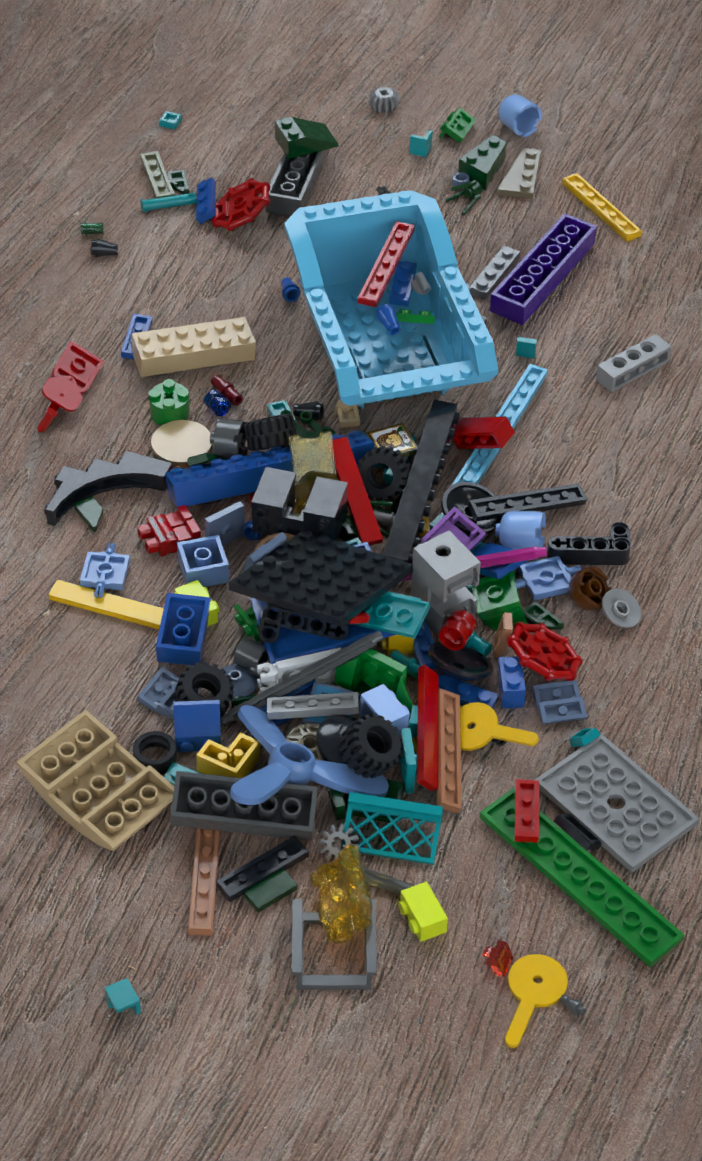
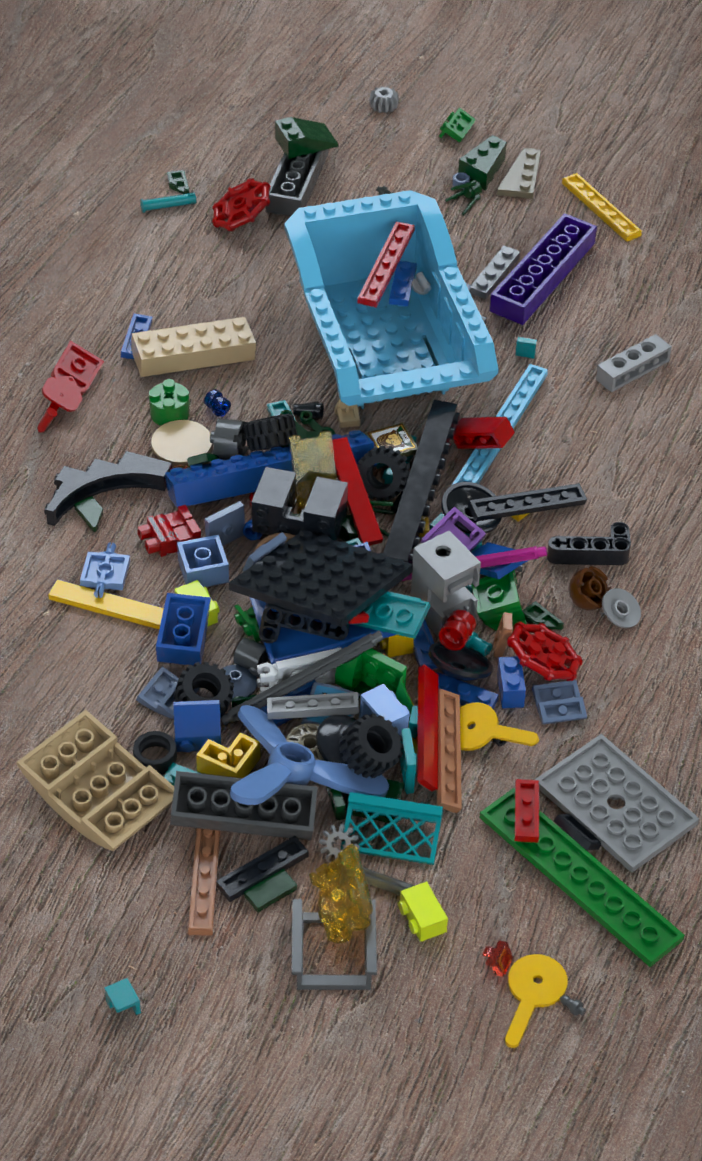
(91, 228): clear green pin -> none
(103, 248): black cone -> none
(156, 174): plate -> none
(170, 120): teal tile -> none
(206, 200): blue plate -> none
(227, 390): dark red pin -> none
(290, 290): blue cone -> none
(384, 518): light grey pin -> none
(388, 318): blue cone -> none
(411, 663): teal pin -> none
(421, 145): teal panel -> none
(422, 317): green plate -> none
(519, 114): light blue cylinder -> none
(521, 529): light blue cylinder -> none
(546, 577): medium blue plate -> none
(584, 737): teal tile -> none

